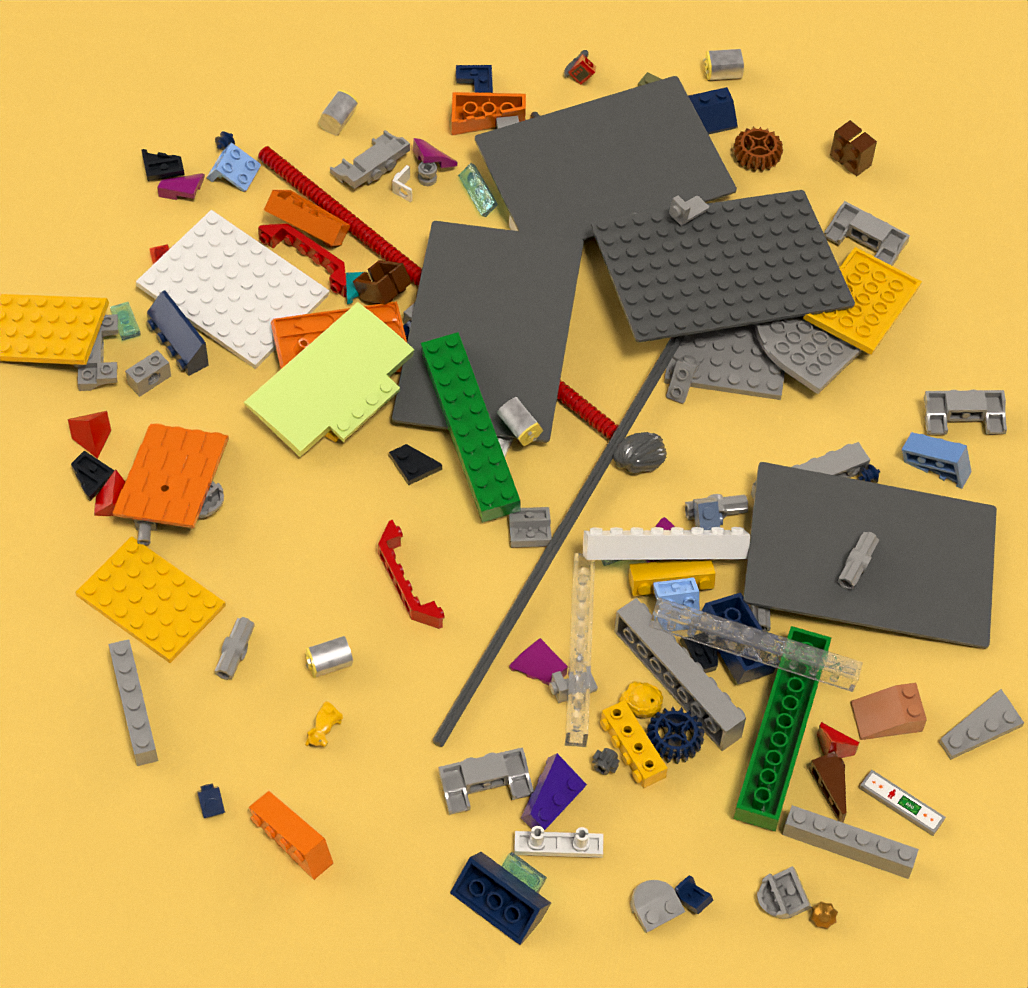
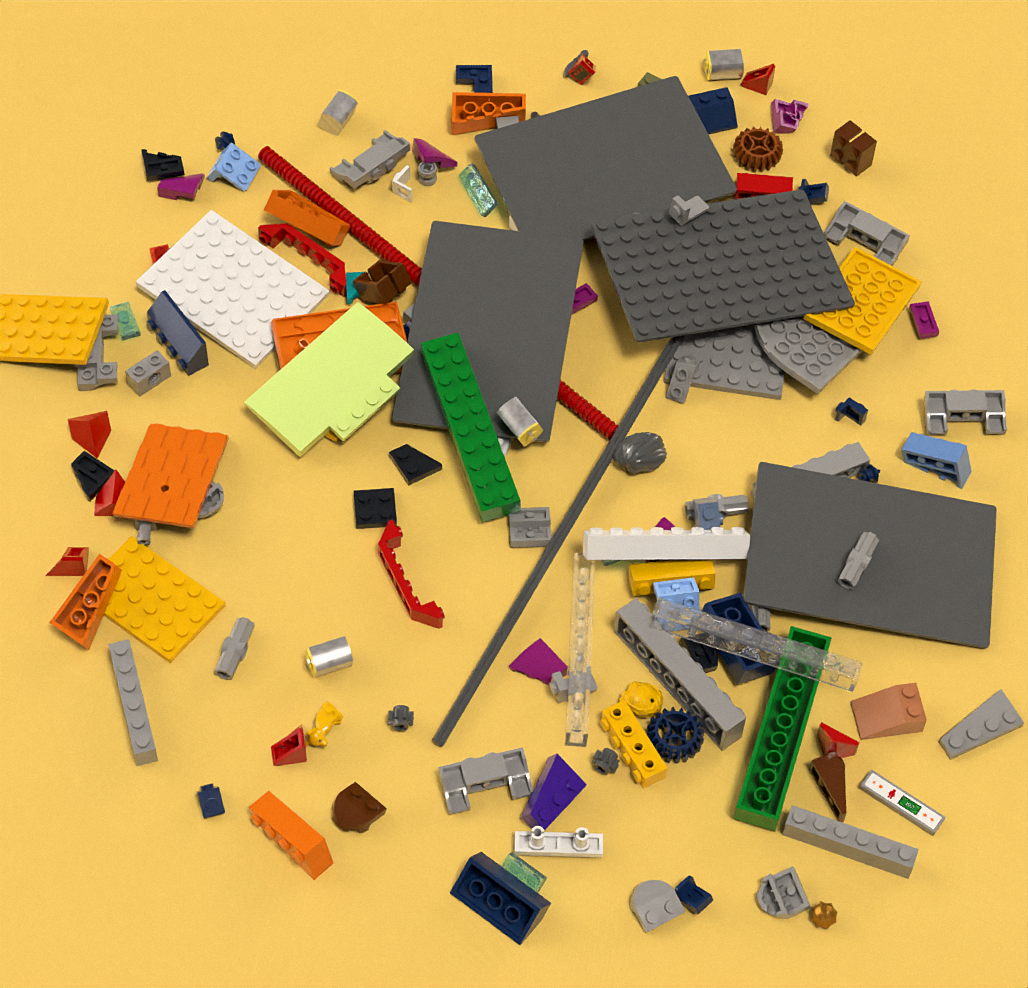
(73, 563): none -> red slope
(87, 602): none -> orange wedge
(290, 749): none -> red slope
(356, 809): none -> reddish brown slope
(374, 508): none -> black plate
(400, 718): none -> dark grey gear
(583, 297): none -> magenta plate
(757, 185): none -> red brick
(759, 79): none -> red slope
(787, 115): none -> magenta slope
(815, 193): none -> dark blue bracket
(853, 410): none -> dark blue bracket
(924, 320): none -> magenta plate

